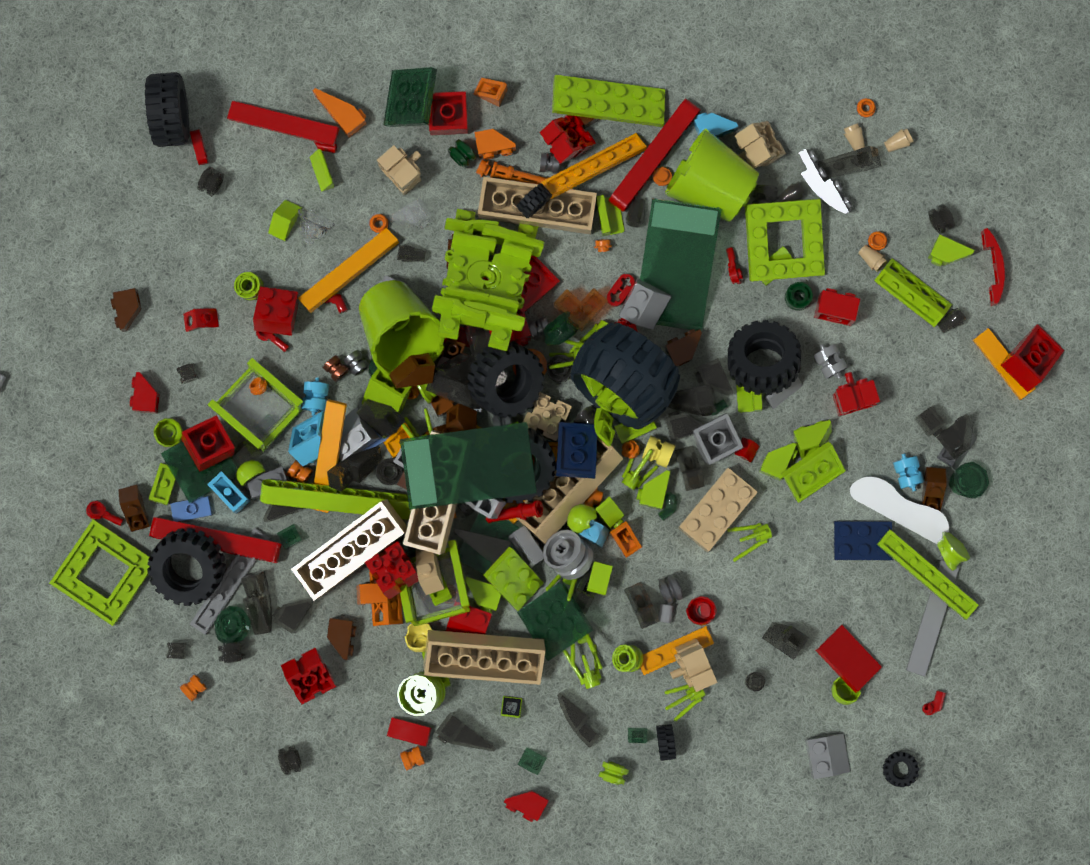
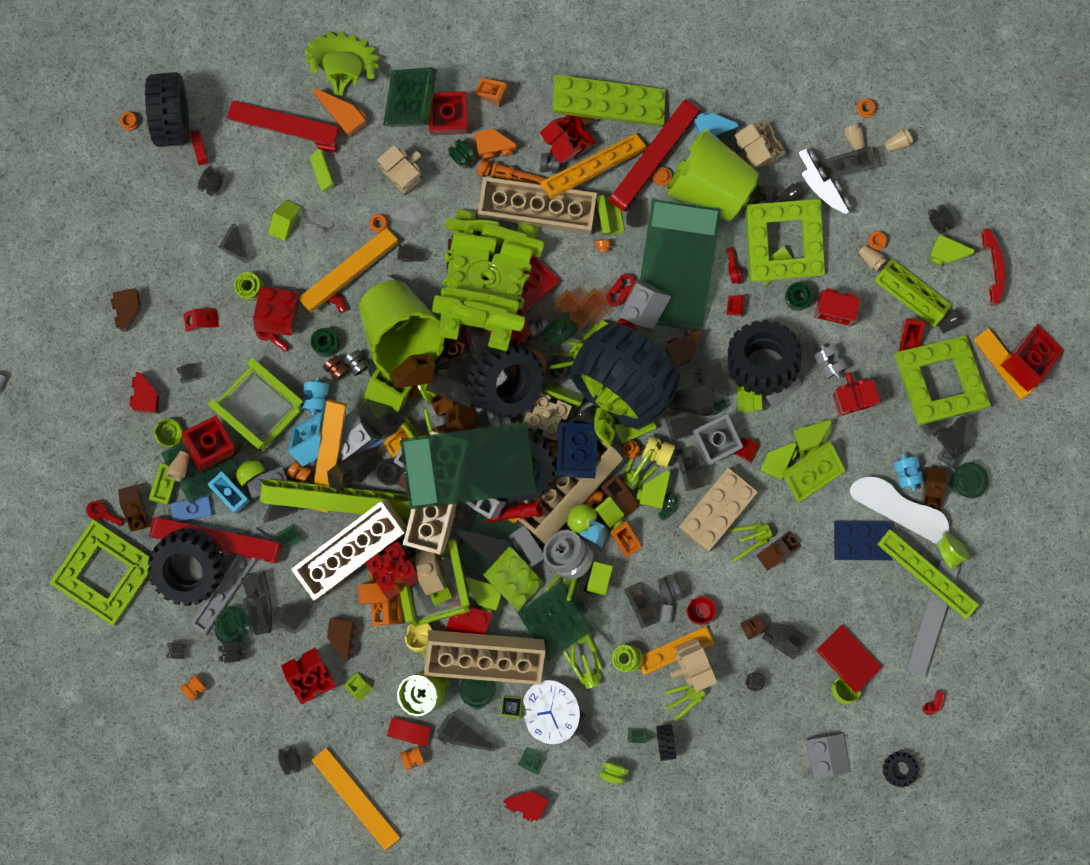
(129, 121): none -> orange plate
(178, 467): none -> tan cone
(233, 244): none -> clear smoke slope
(258, 386): orange plate -> none
(328, 350): none -> dark green wheel
(341, 59): none -> lime piece
(355, 799): none -> light orange tile
(358, 686): none -> lime slope
(476, 692): none -> clear green hat
(534, 201): black tyre -> none
(550, 712): none -> flat silver sticker
(564, 394): none -> lime slope
(620, 495): none -> reddish brown slope
(735, 306): none -> red slope
(748, 628): none -> copper wheel
(778, 550): none -> reddish brown slope
(911, 334): none -> red slope
(954, 349): none -> lime plate

